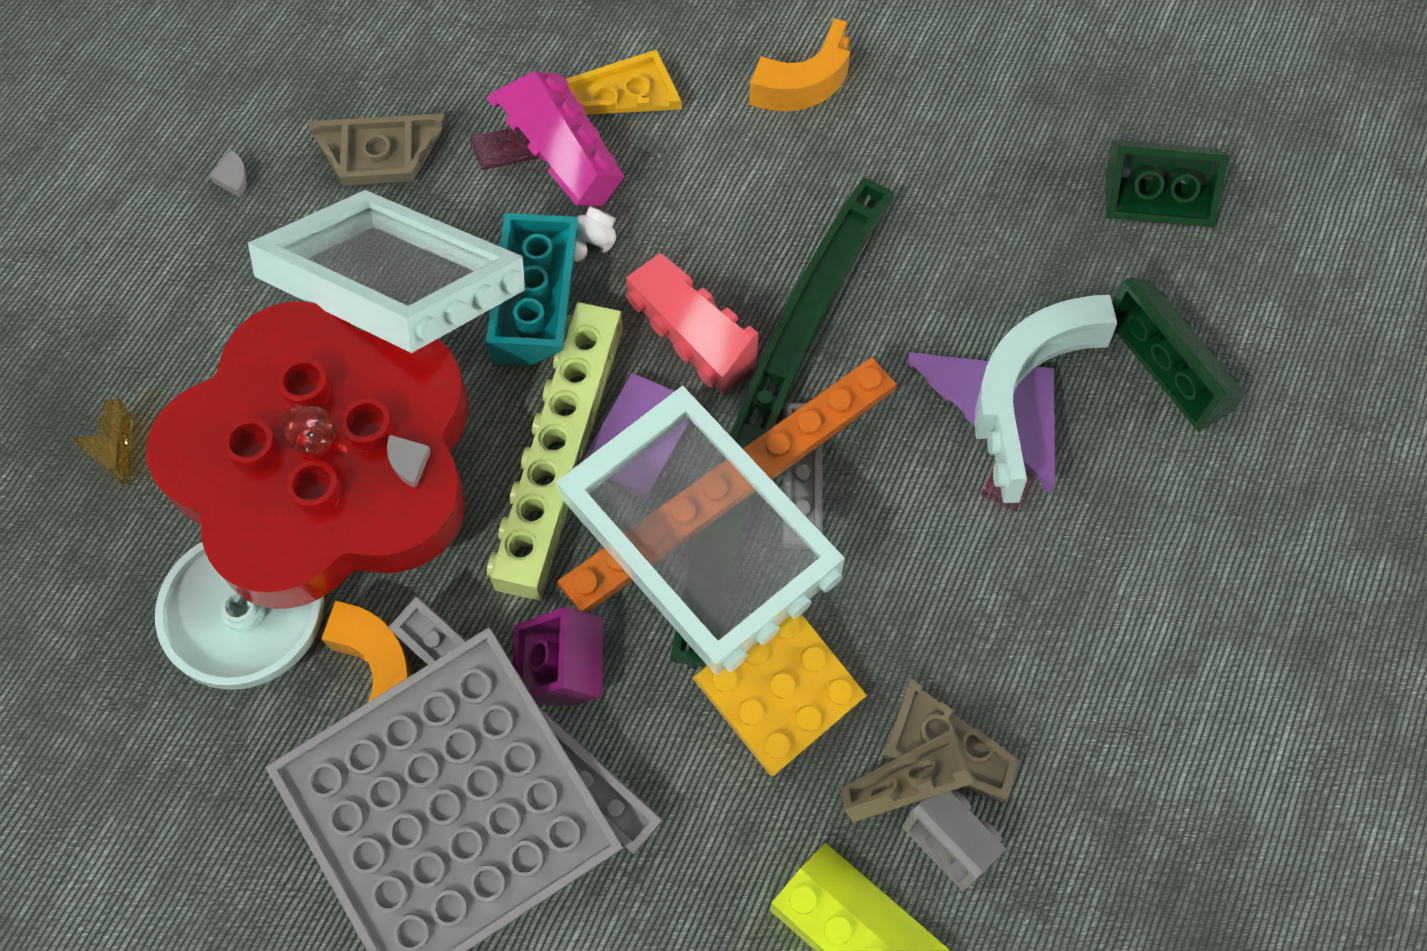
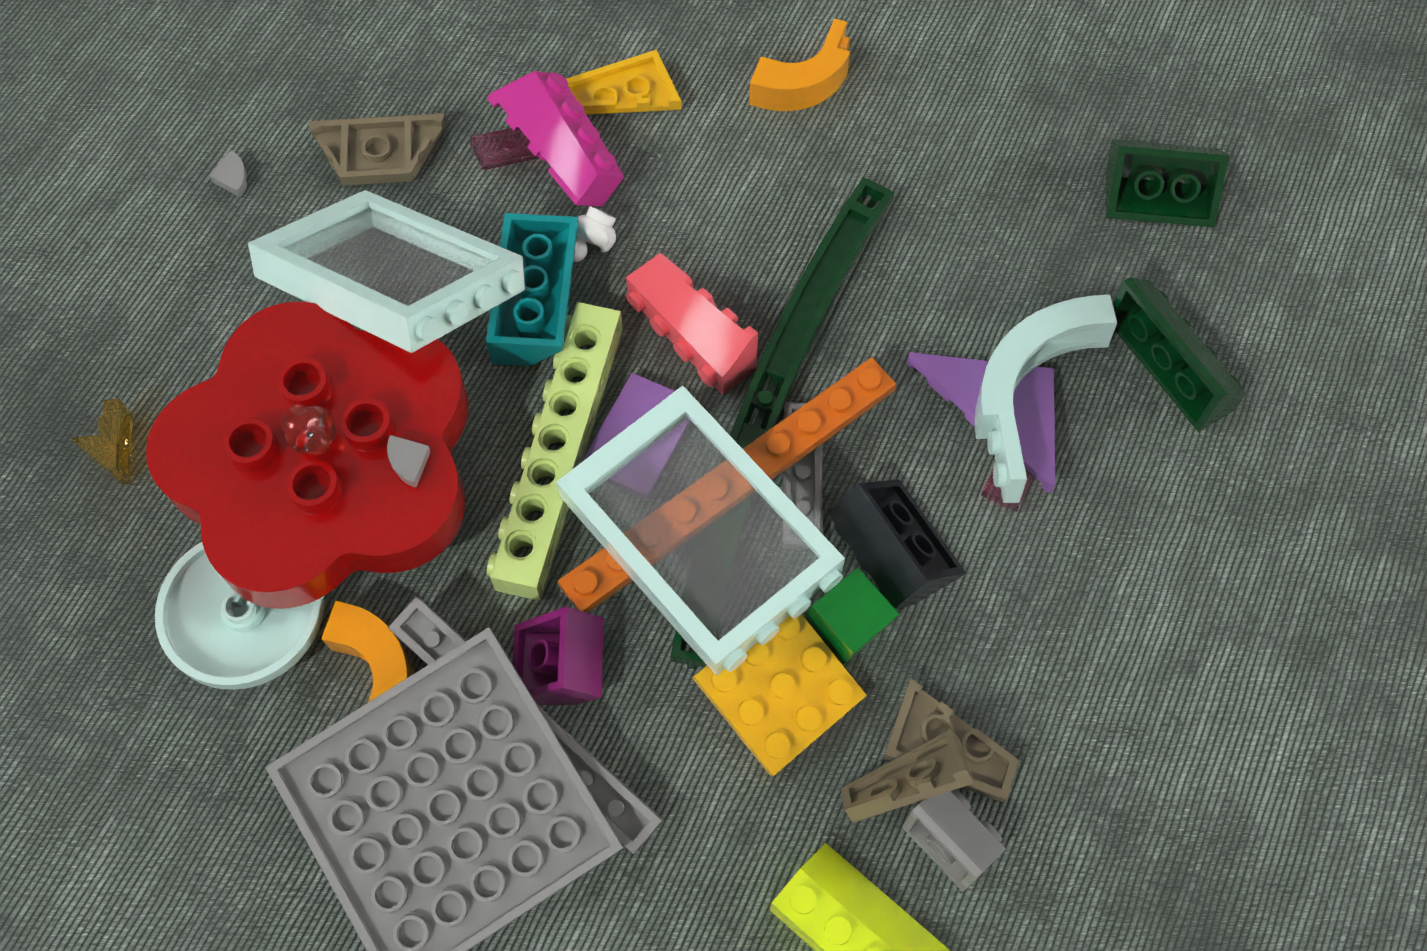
(851, 615): none -> green head
(895, 542): none -> black slope

